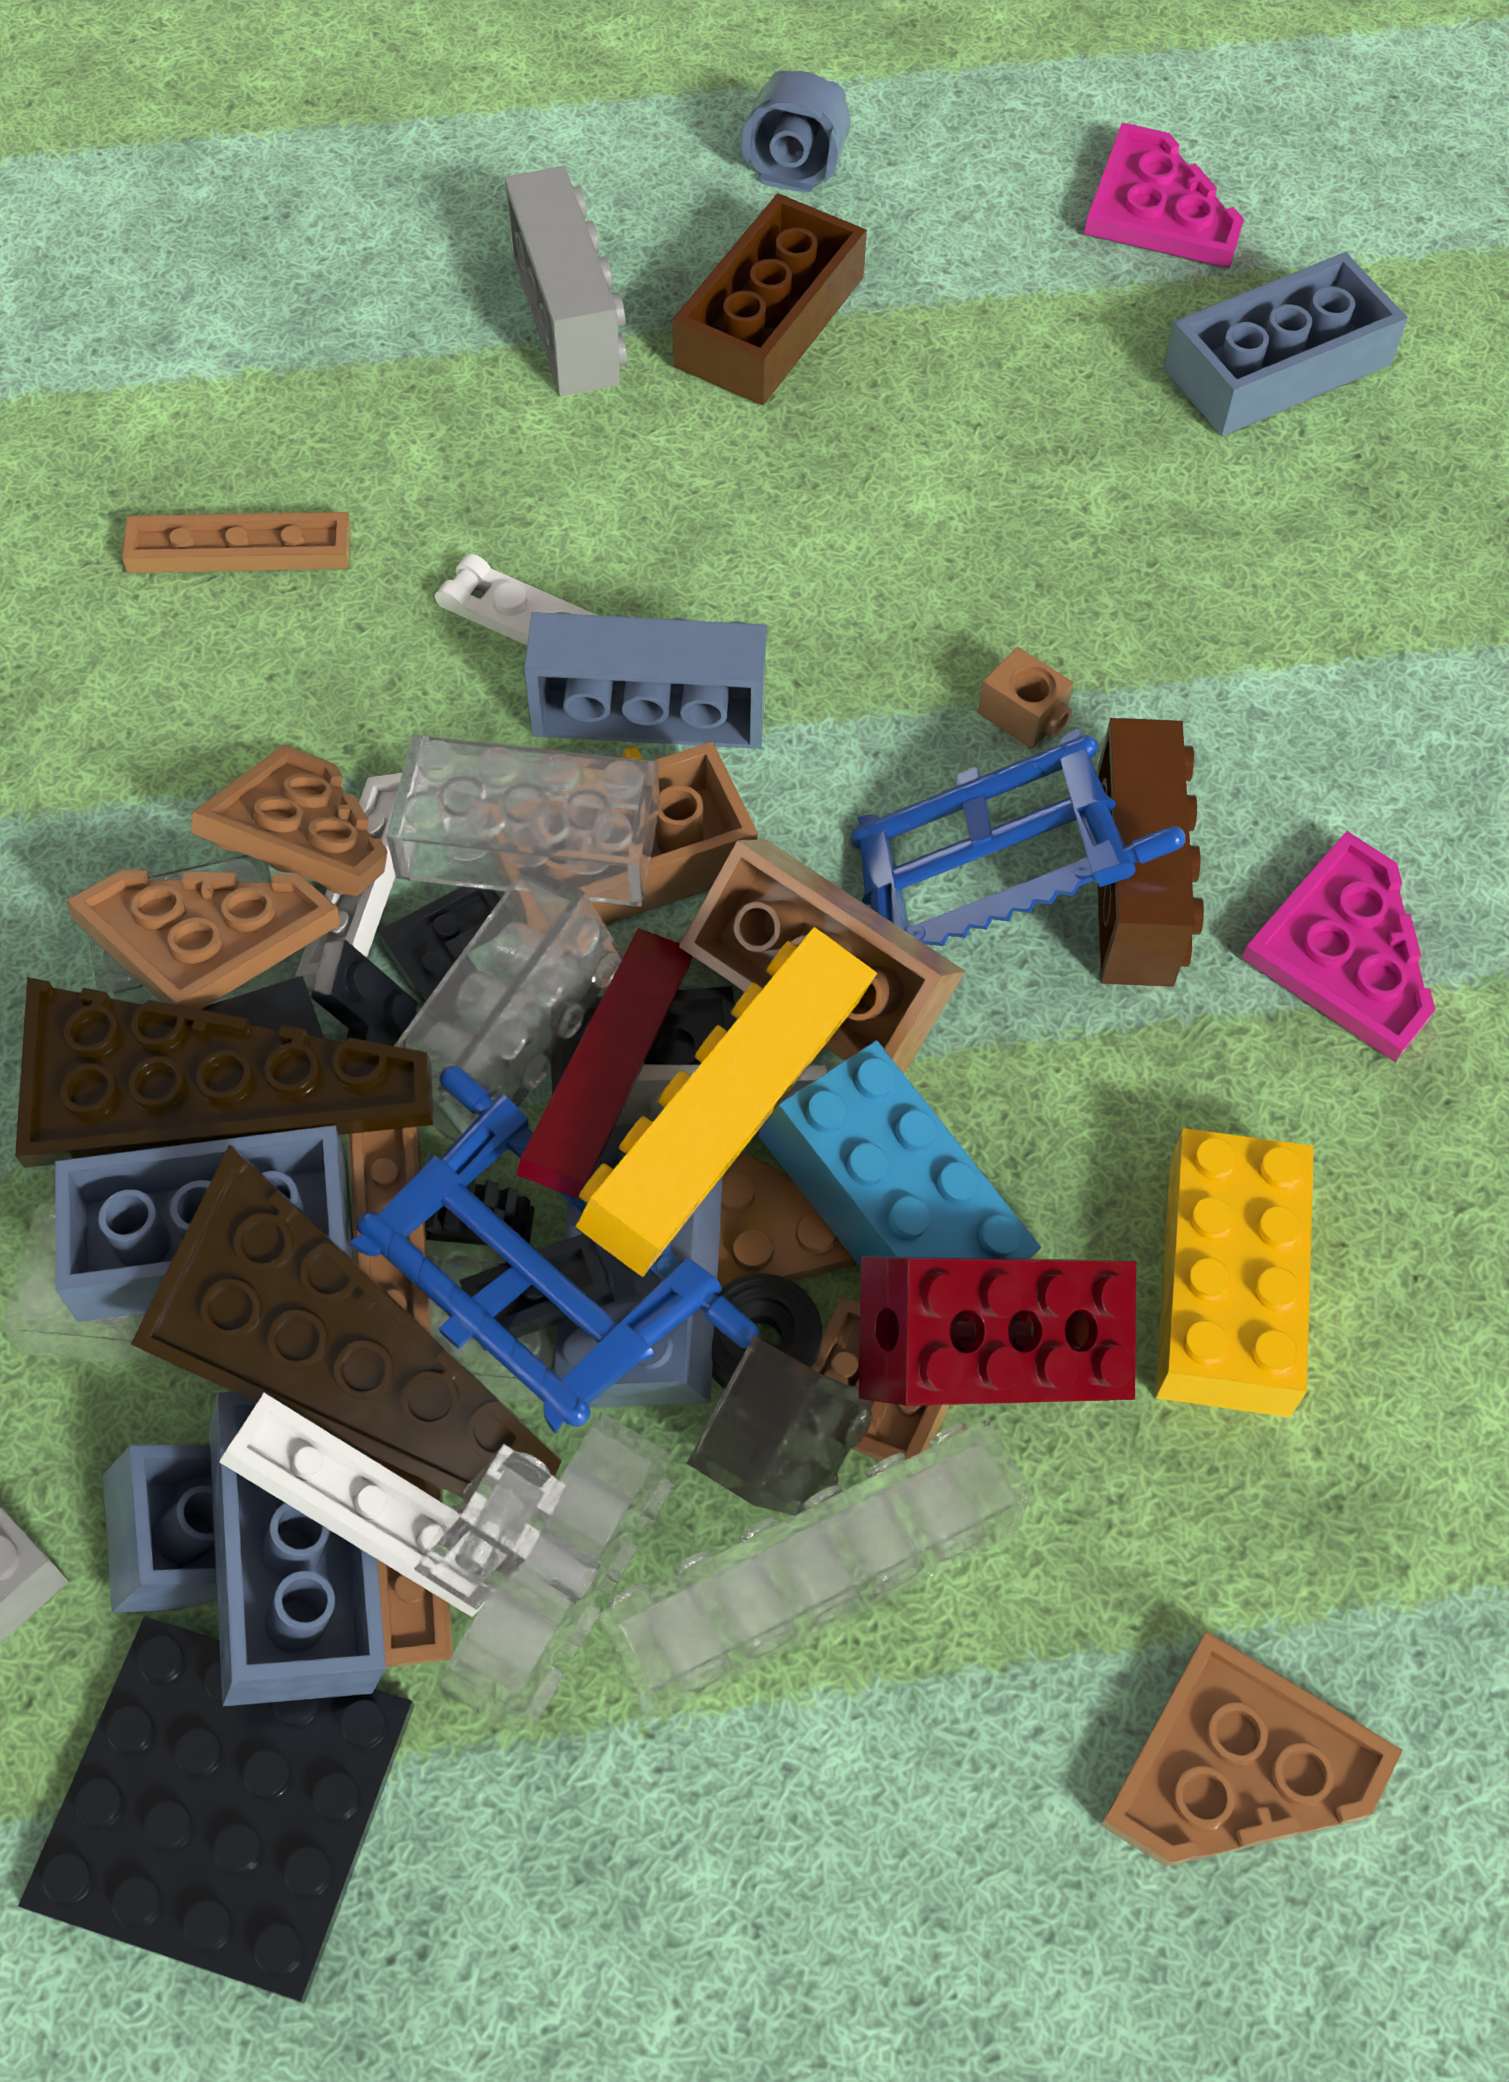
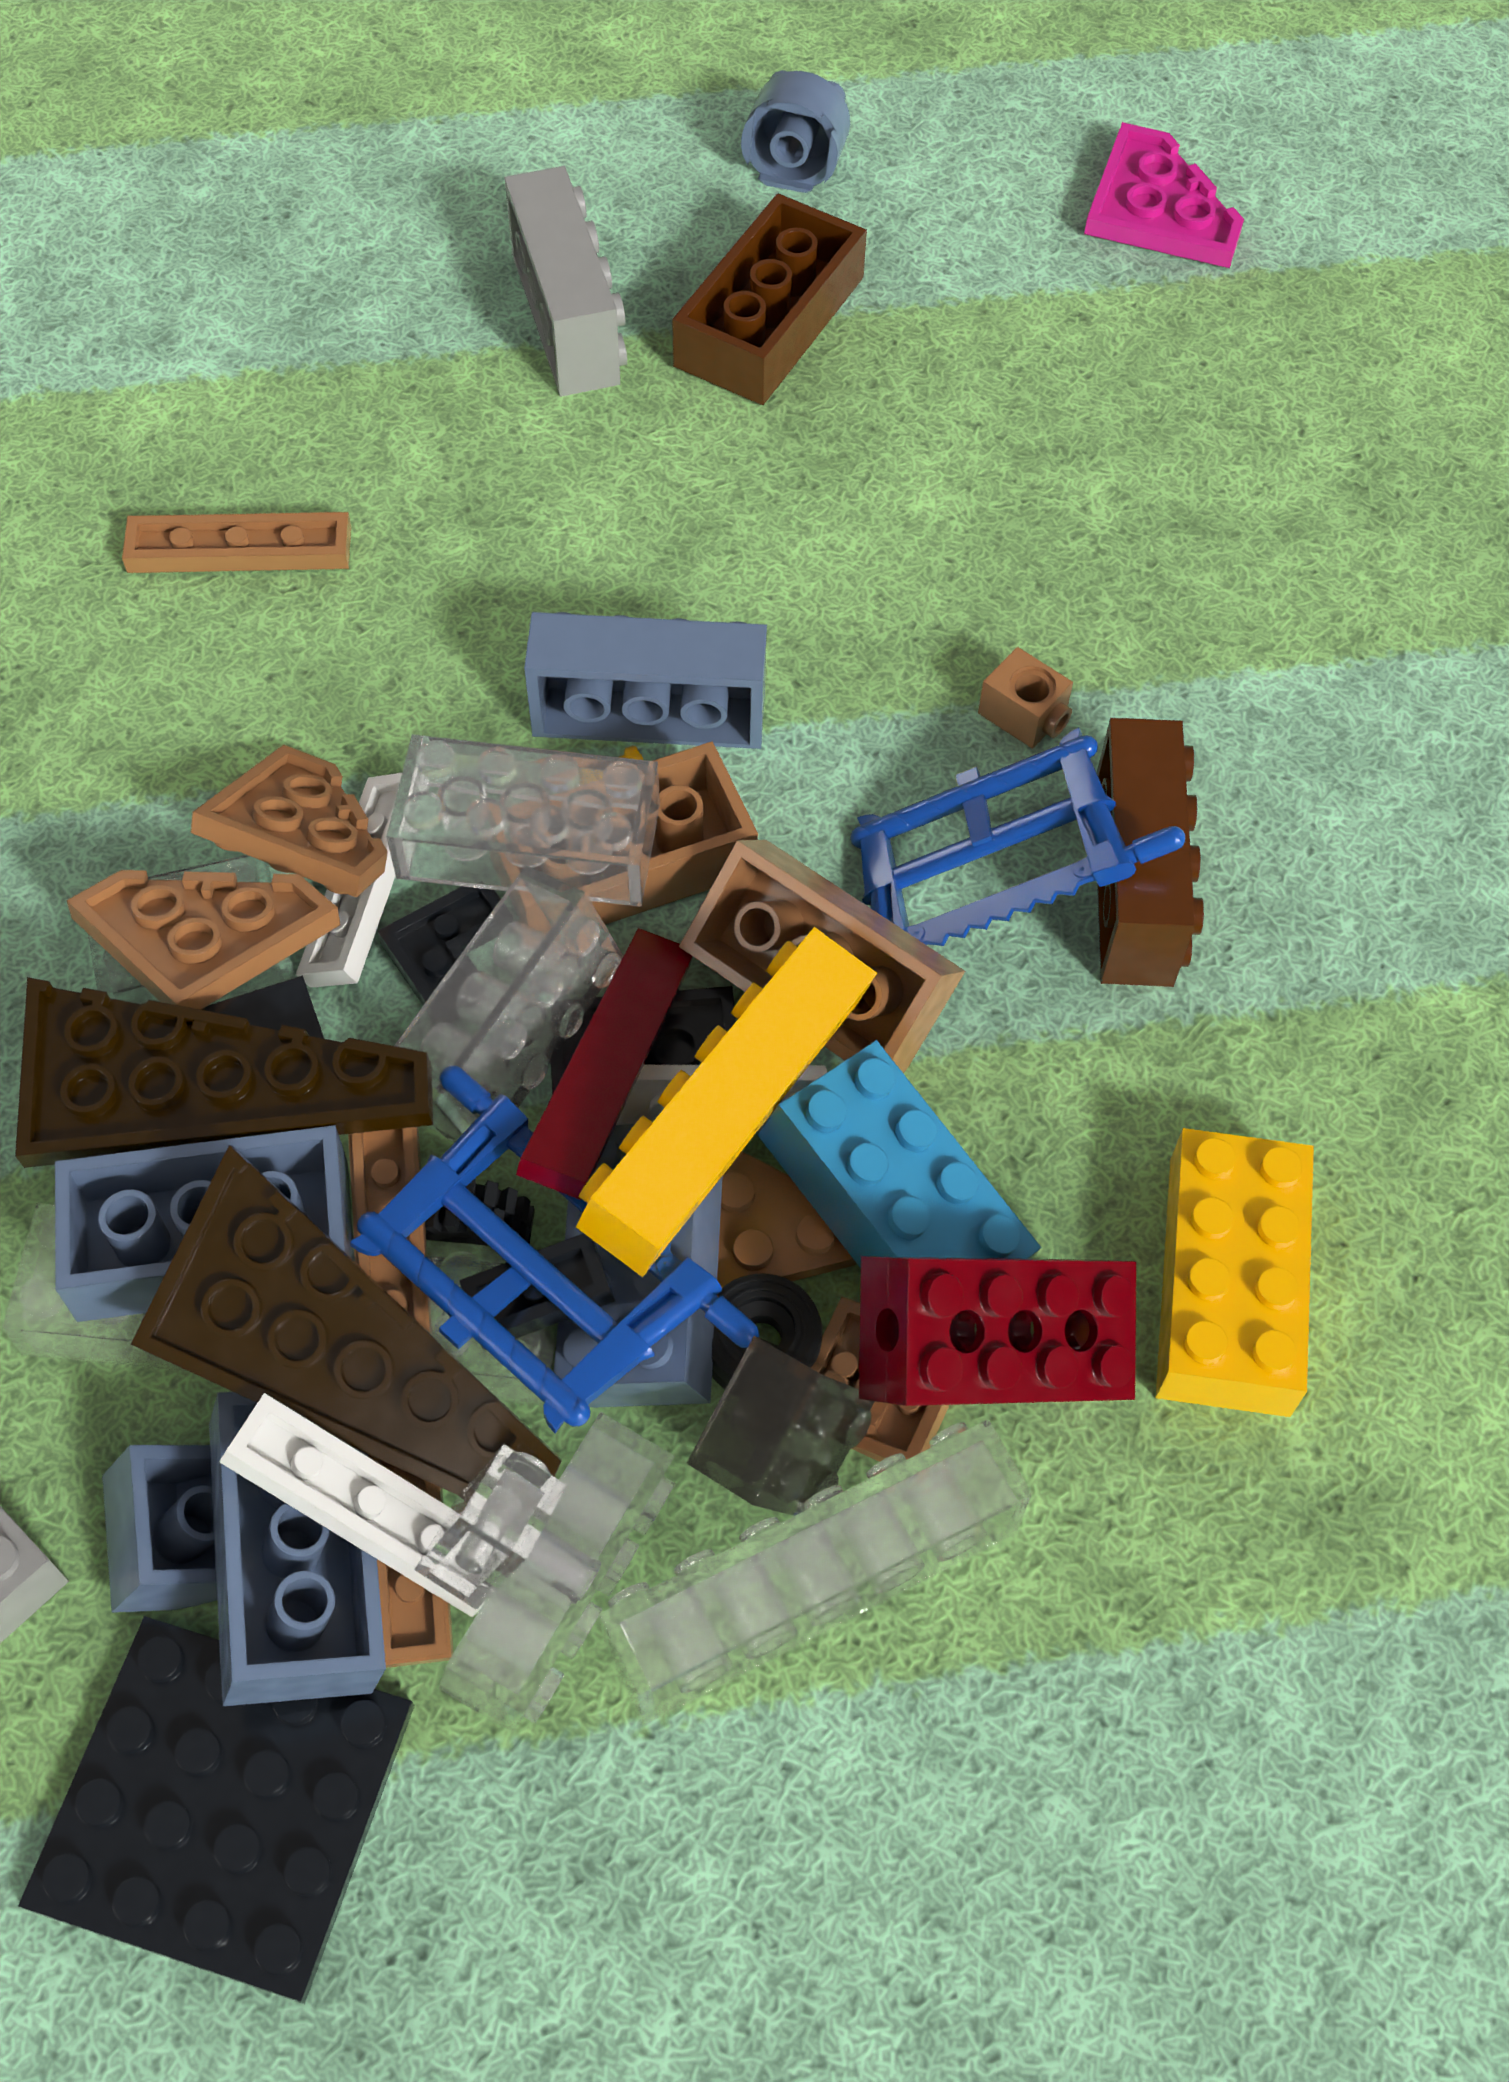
(361, 995): black plate -> none
(506, 603): white plate -> none
(1245, 1764): medium nougat plate -> none
(1283, 343): sand blue brick -> none
(1350, 948): dark pink plate -> none

